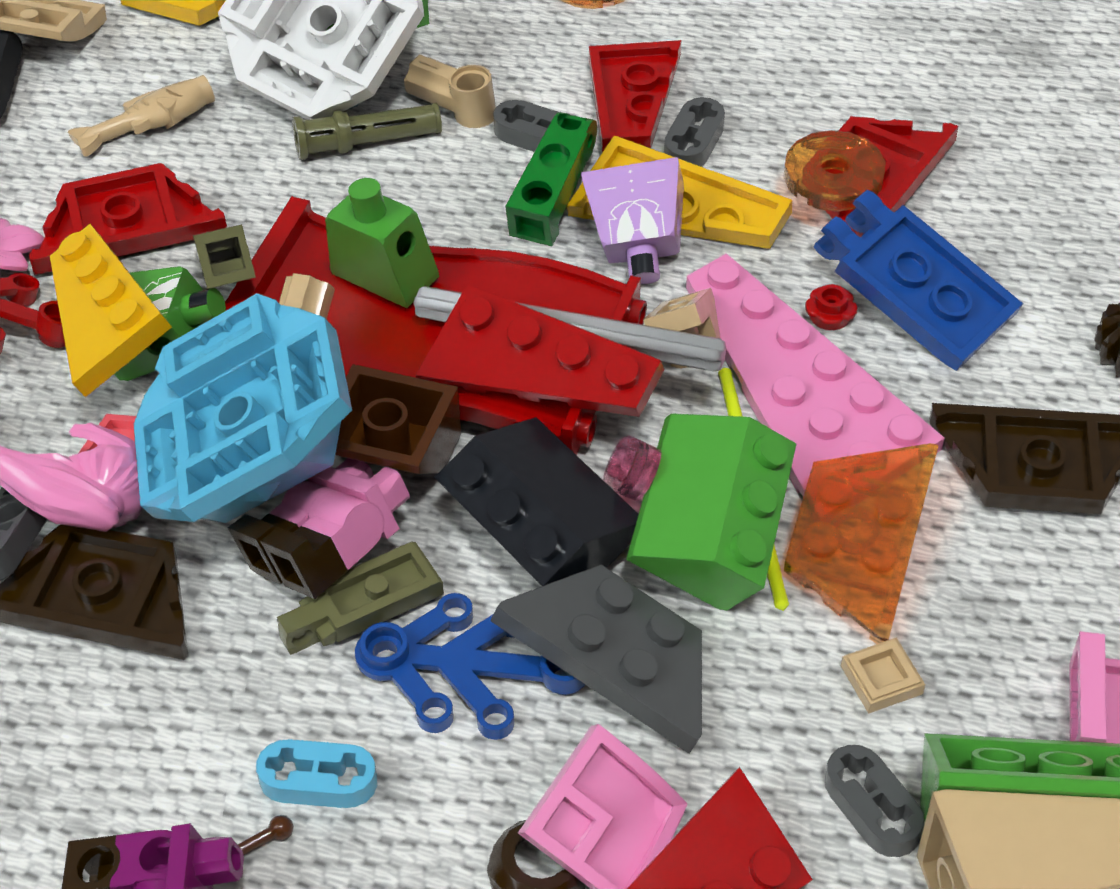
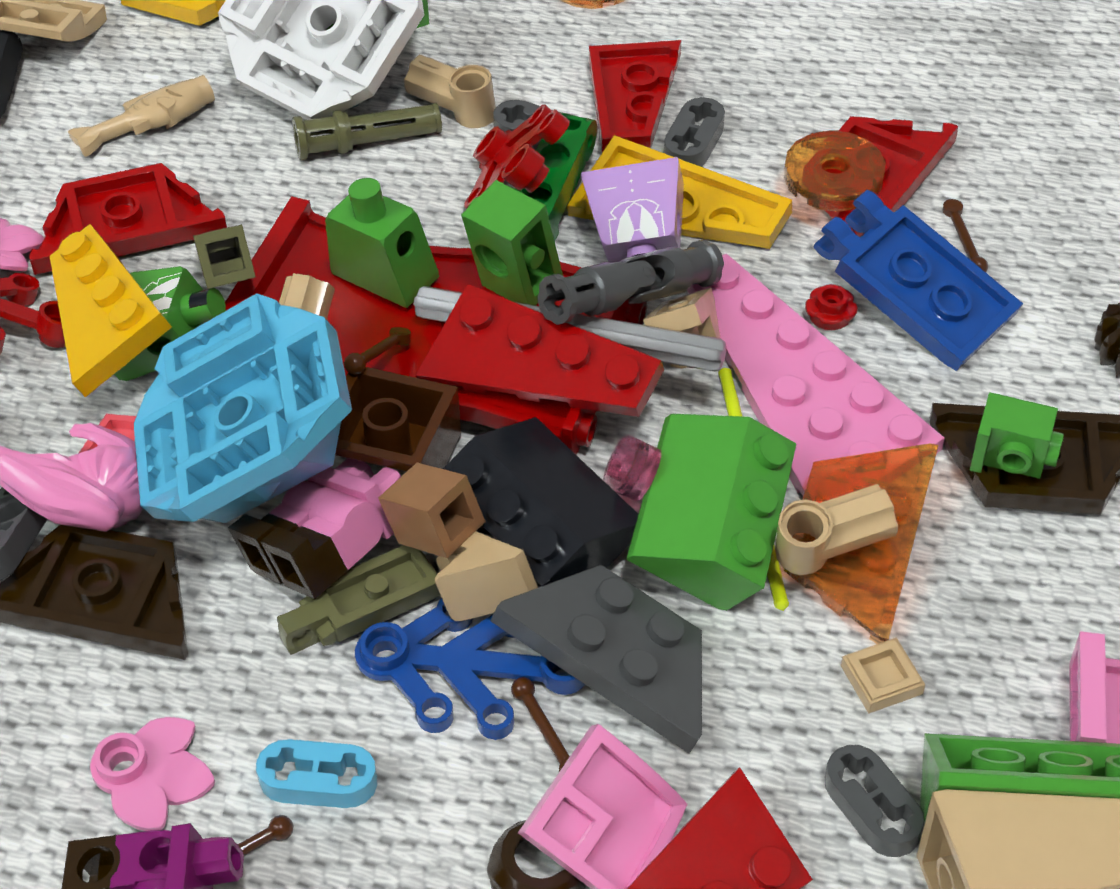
(159, 773): none -> bright pink plate
(356, 363): none -> reddish brown hinge
(432, 509): none -> medium nougat brick
(482, 576): none -> tan slope
(511, 154): none -> red plant
(511, 242): none -> bright green brick
(523, 690): none -> reddish brown hinge
(643, 277): none -> dark grey piece
(837, 526): none -> tan piece
(954, 208): none -> reddish brown hinge
(1016, 436): none -> bright green brick

